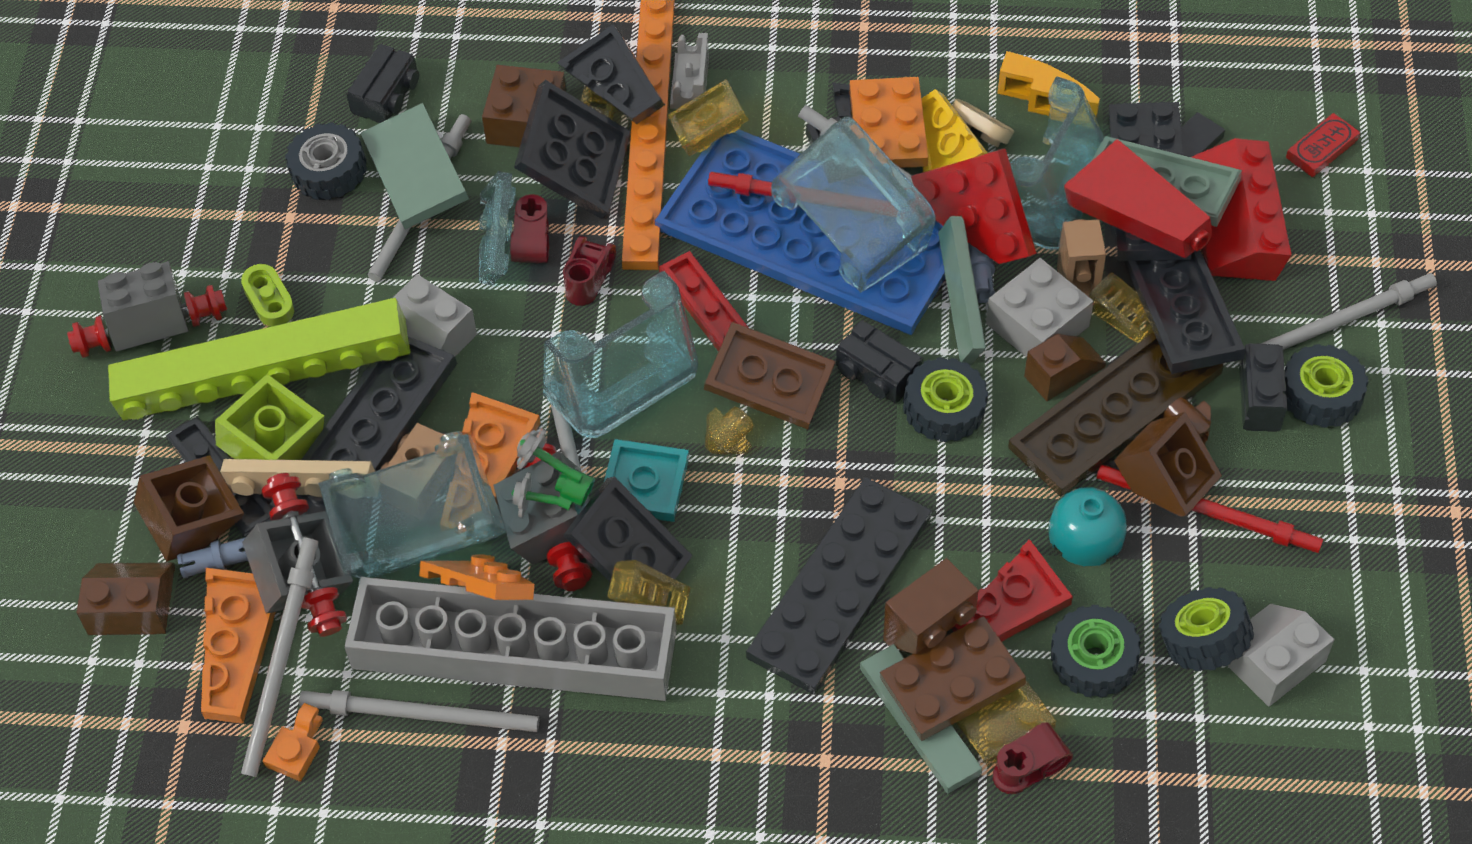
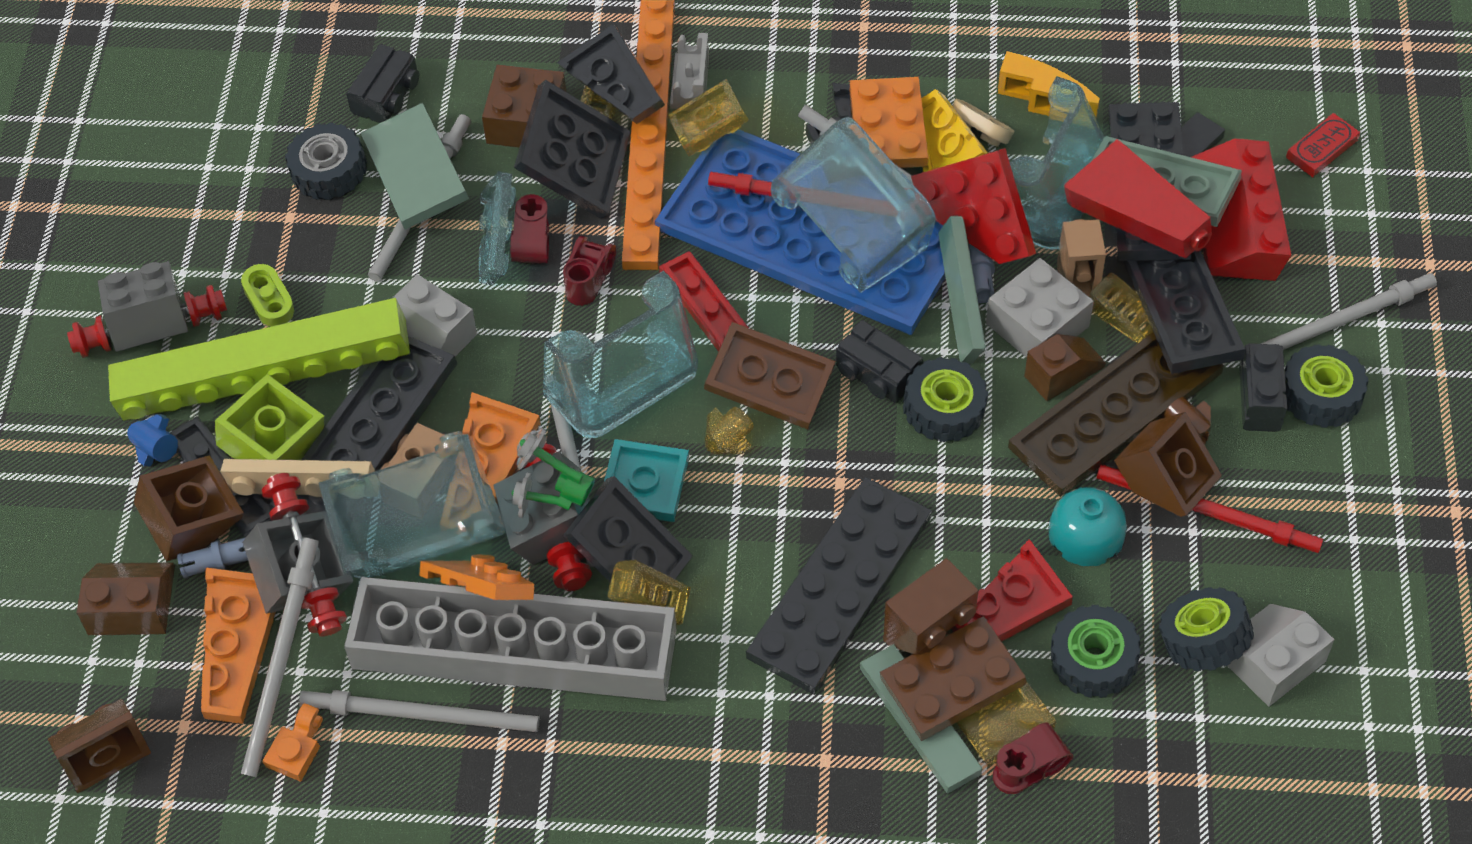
(99, 745): none -> reddish brown slope
(152, 440): none -> blue piece

